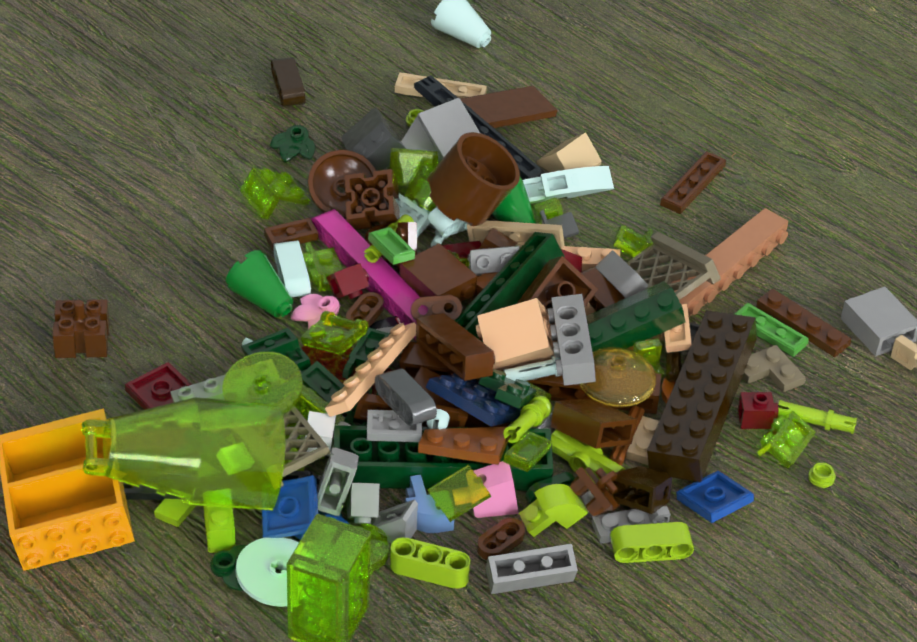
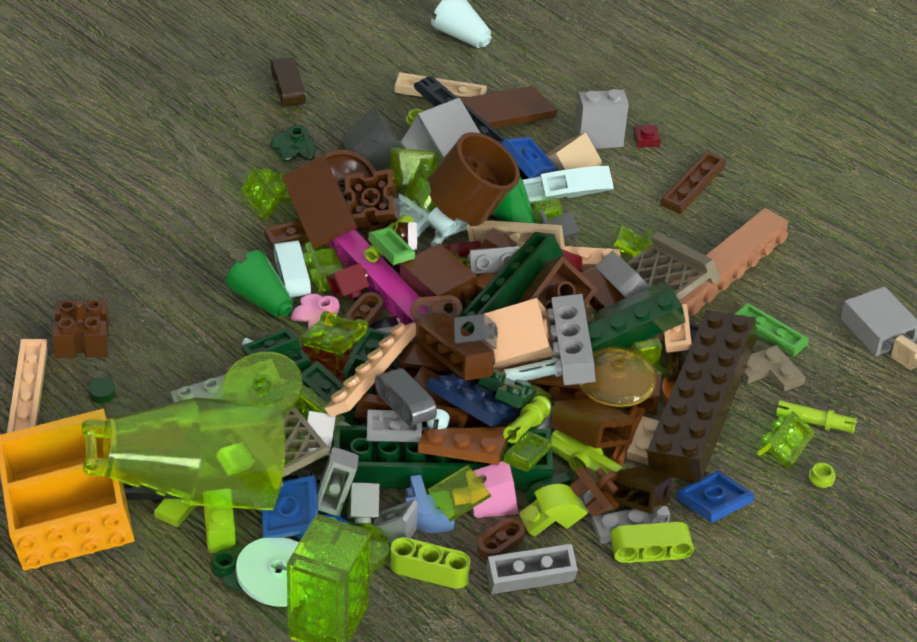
(28, 384): none -> light nougat plate
(101, 390): none -> dark green tile
(155, 386): dark red plate -> none
(319, 202): none -> reddish brown tile
(484, 330): none -> dark grey bracket
(529, 156): none -> blue plate
(602, 117): none -> light grey brick
(647, 136): none -> dark red plate
(756, 410): dark red brick -> none
(804, 322): reddish brown plate -> none

